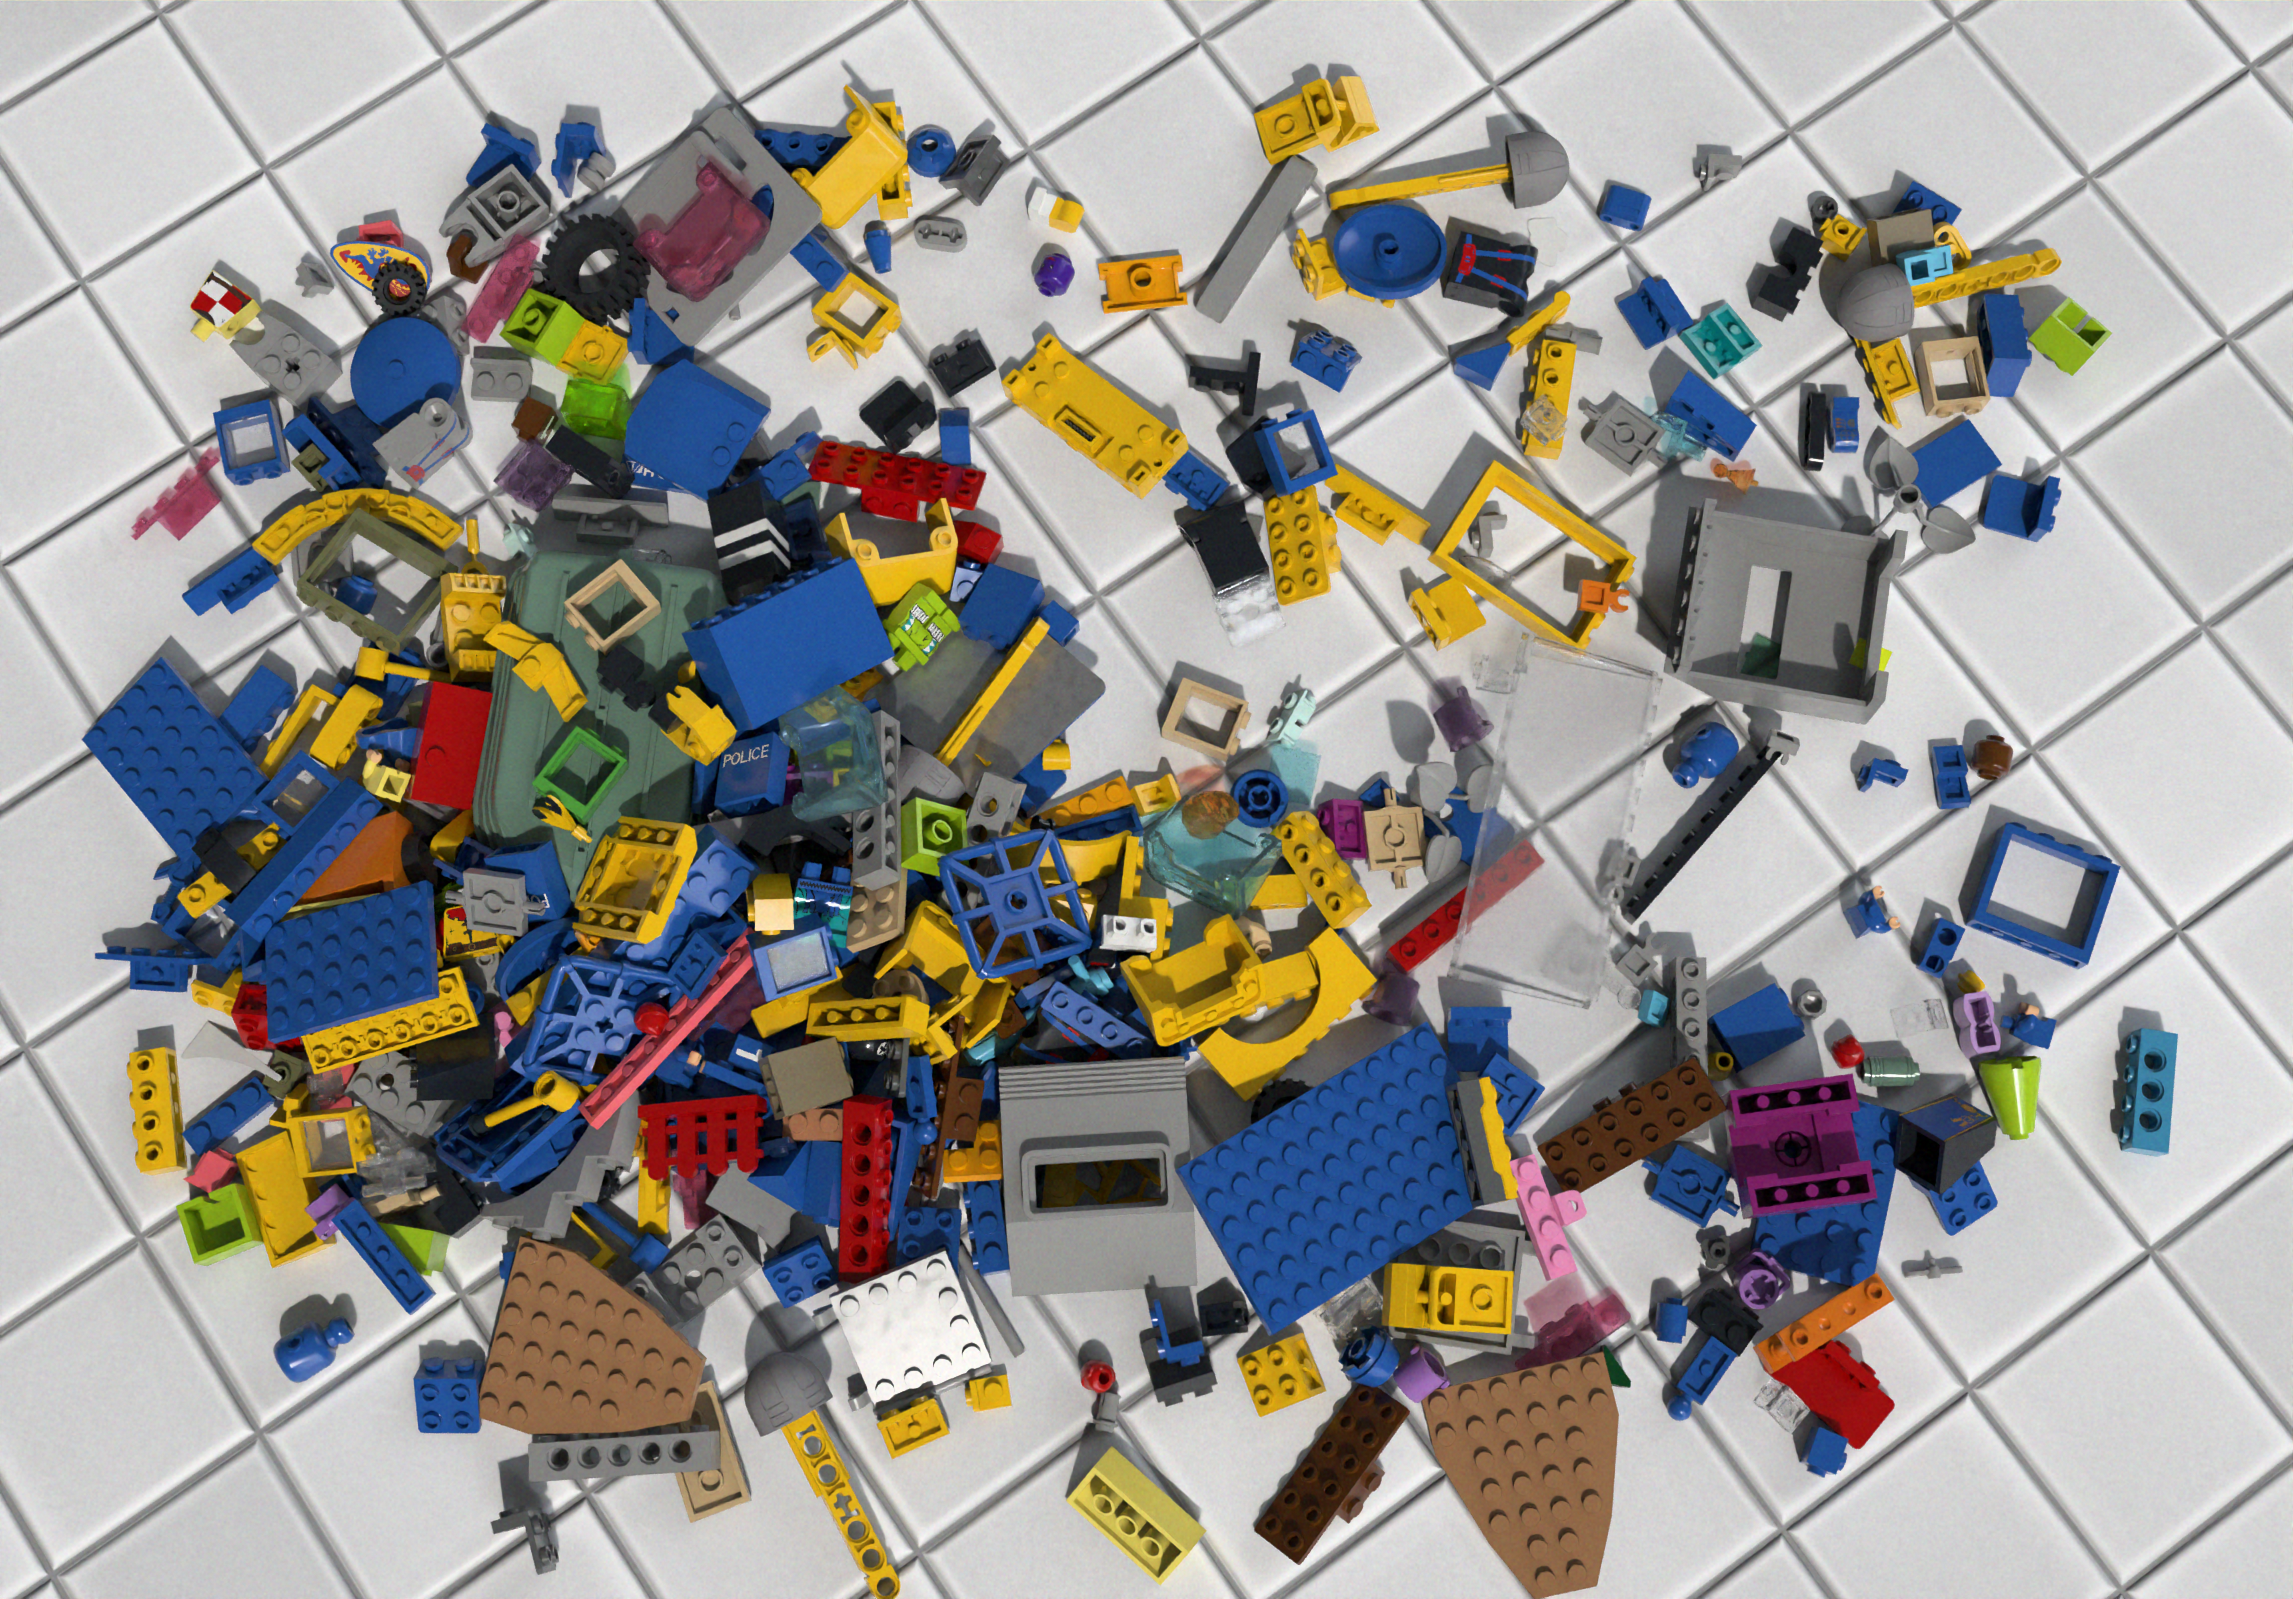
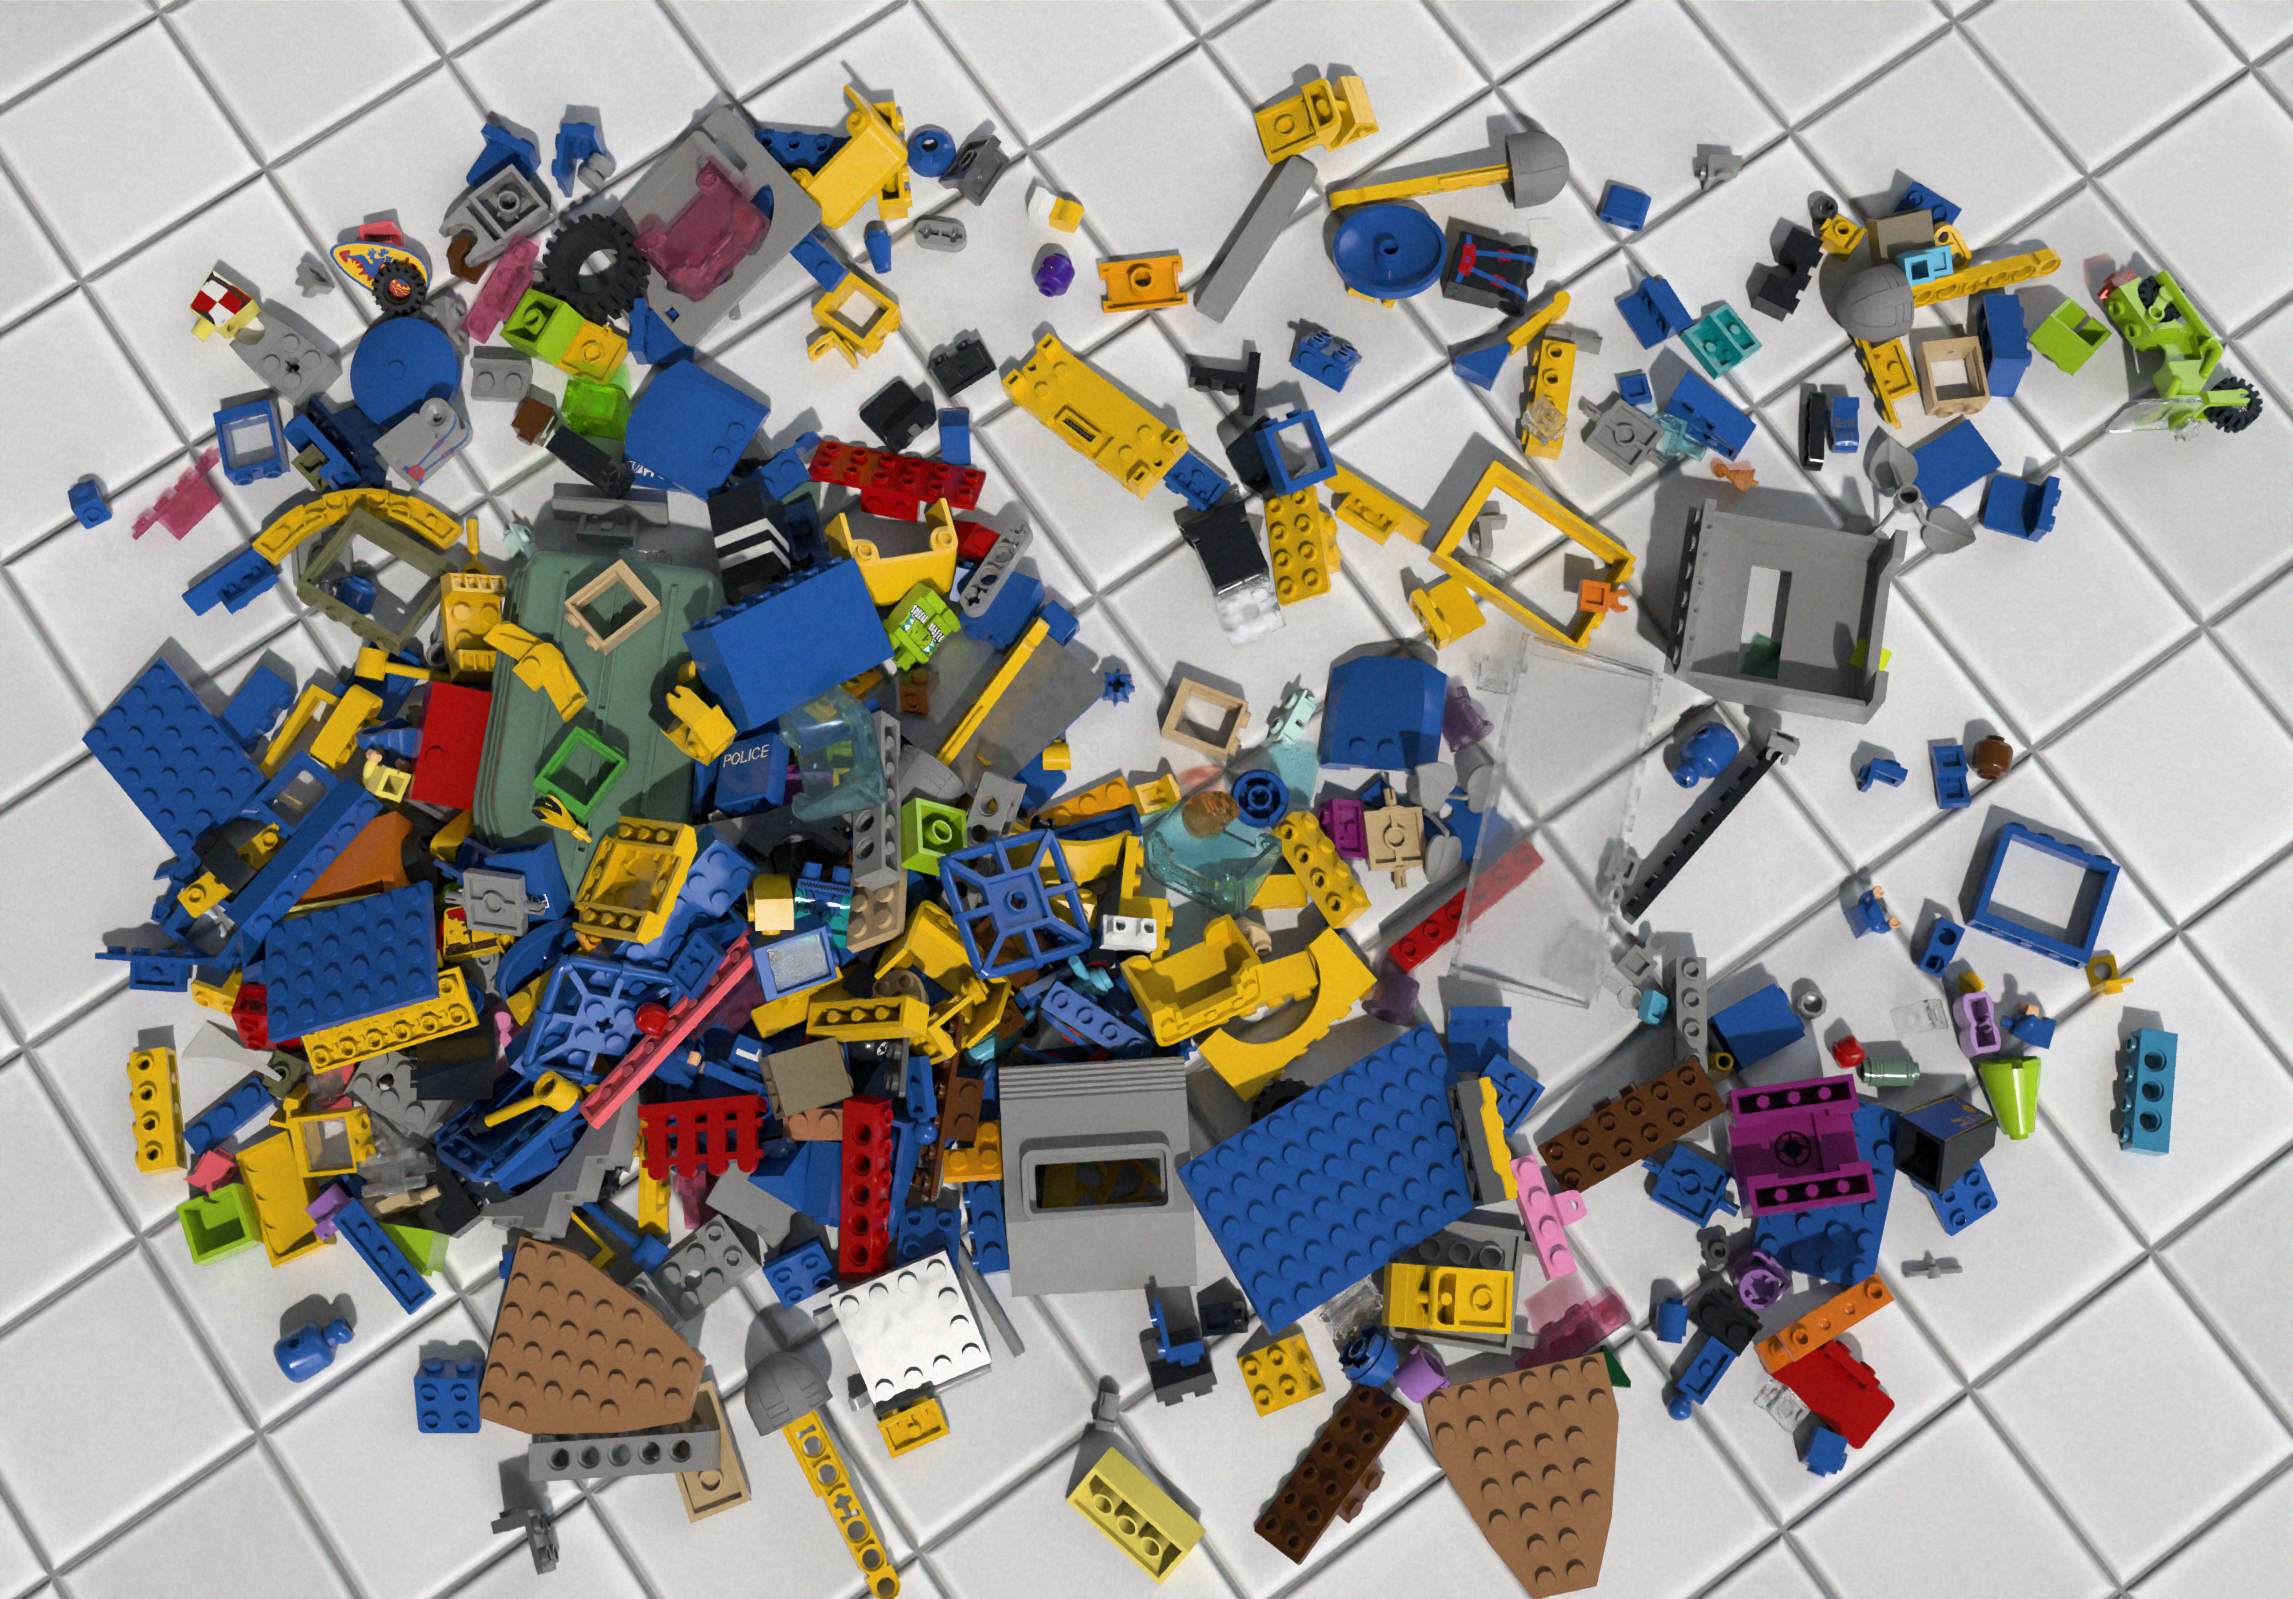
(88, 504): none -> blue bracket
(534, 477): clear purple bracket -> none
(619, 674): black brick -> none
(916, 691): none -> reddish brown bracket
(977, 990): none -> yellow plate
(988, 1393): yellow bracket -> none
(1001, 570): none -> light grey beam
(1097, 1375): red piece -> none
(1125, 687): none -> blue gear
(1317, 266): yellow bracket -> none
(1384, 714): none -> blue wedge
(1634, 389): none -> blue tile
(2113, 984): none -> yellow bracket
(2149, 322): none -> lime piece

